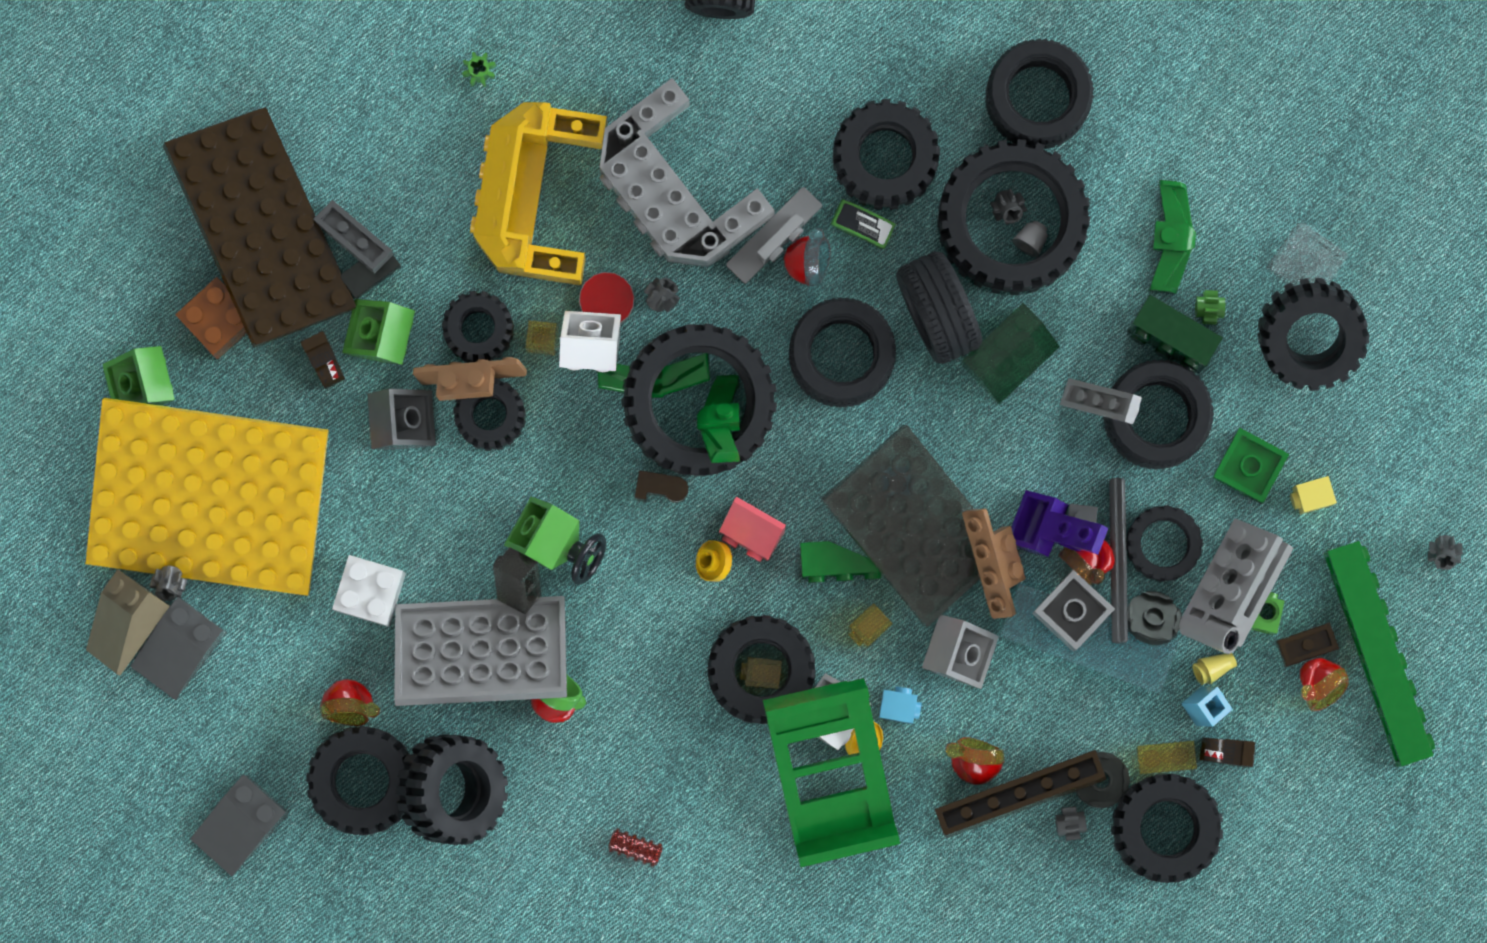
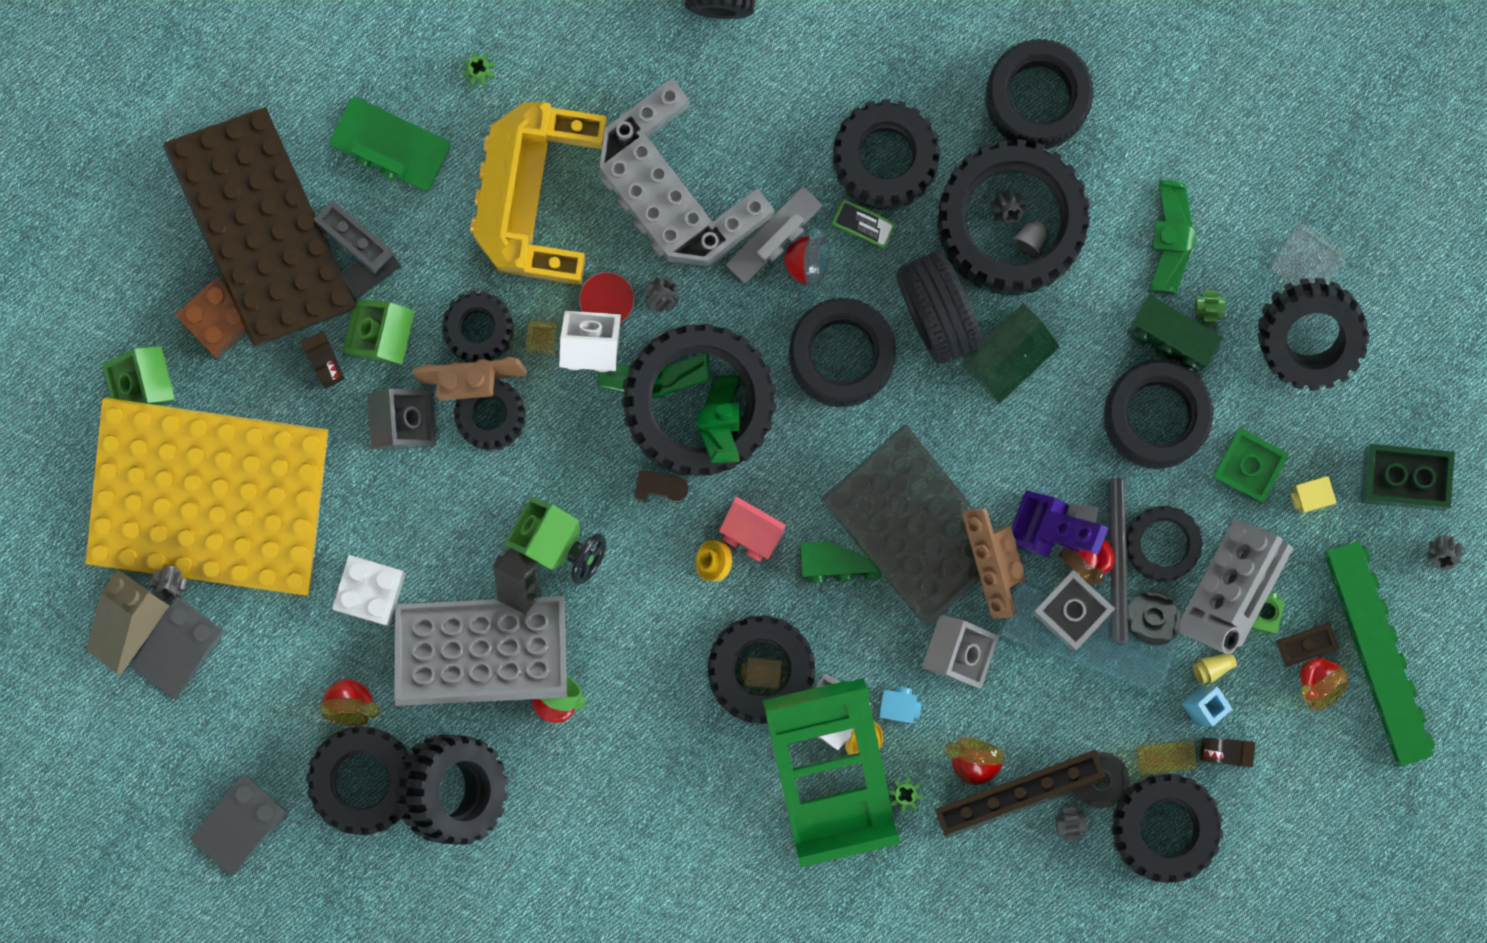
(389, 144): none -> green bracket
(635, 847): clear red piece -> none
(869, 626): clear yellow brick -> none
(913, 796): none -> bright green gear
(1101, 401): light grey plate -> none
(1407, 477): none -> dark green brick

